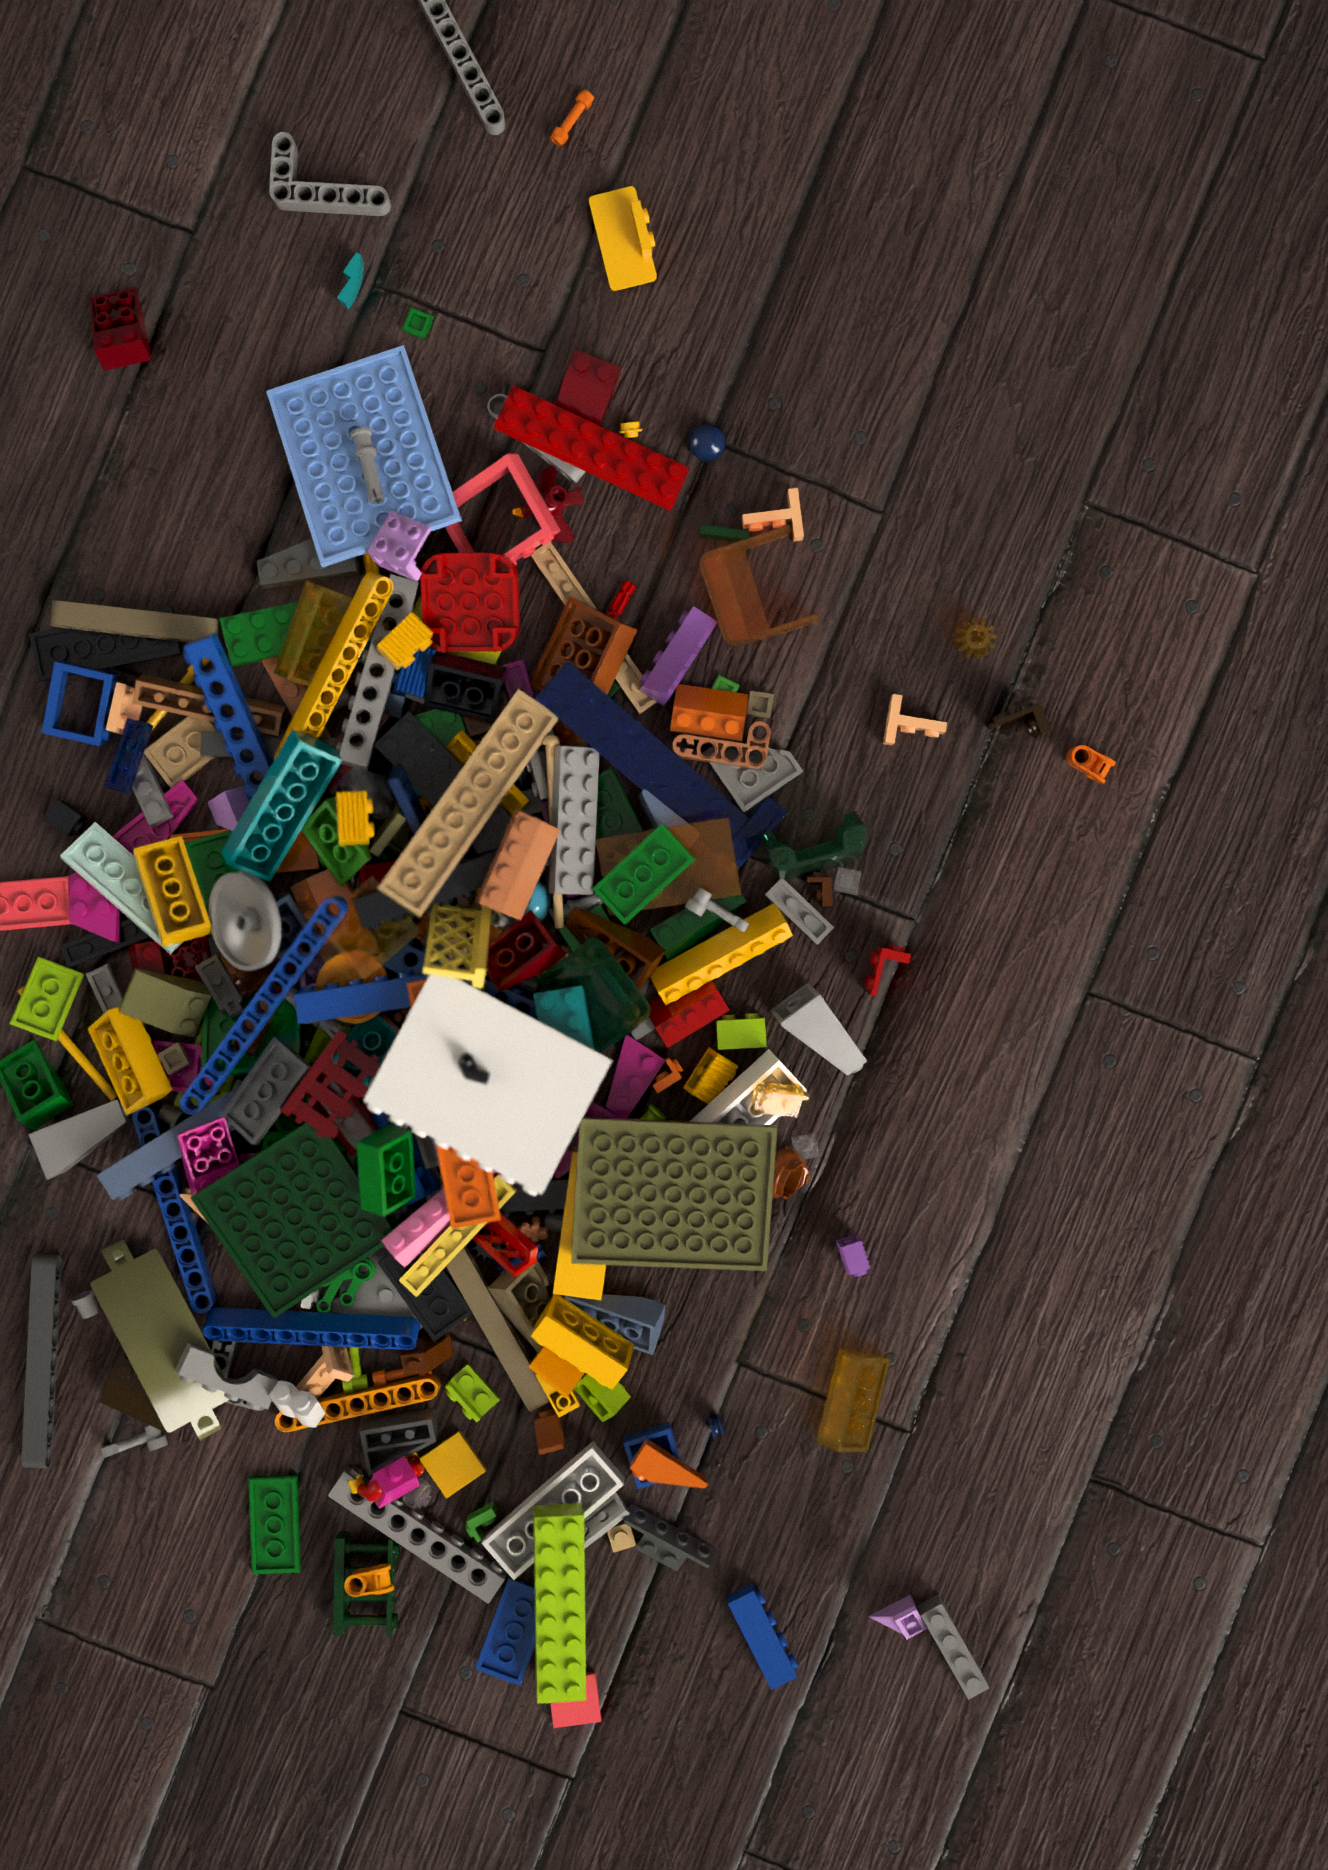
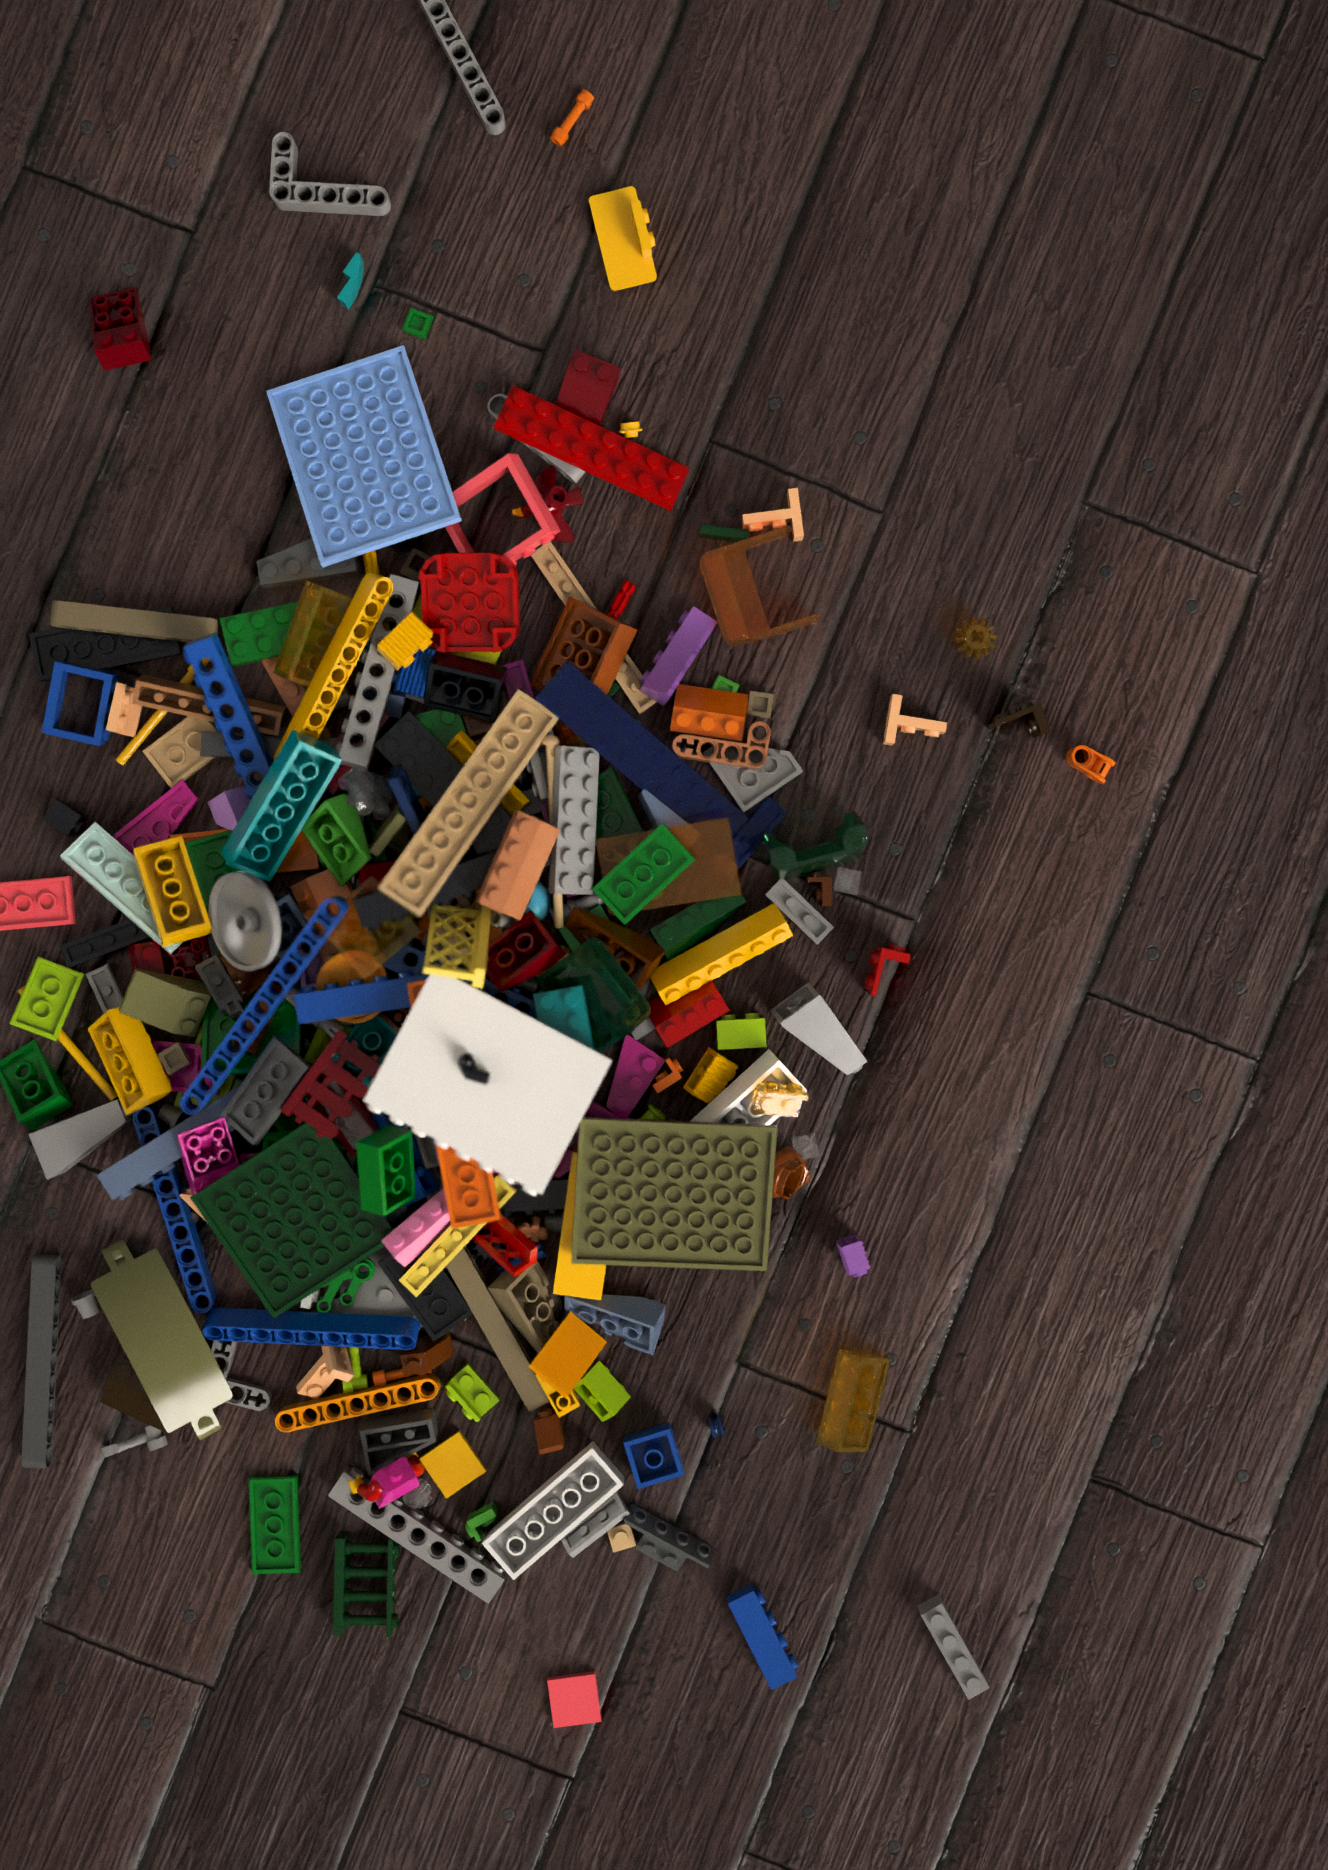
(92, 910): dark pink wing -> none
(128, 756): clear blue plate -> none
(151, 795): light grey plate -> none
(198, 1366): light grey arch -> none
(297, 1404): white brick -> none
(353, 818): yellow brick -> none
(365, 454): light grey pin -> none
(374, 1581): light orange piece -> none
(399, 544): lavender bracket -> none
(510, 1634): blue plate -> none
(559, 1603): lime brick -> none
(583, 1341): yellow slope -> none
(660, 1466): orange slope -> none
(701, 902): light grey brick -> none
(707, 442): dark blue hair -> none
(902, 1617): lavender slope -> none

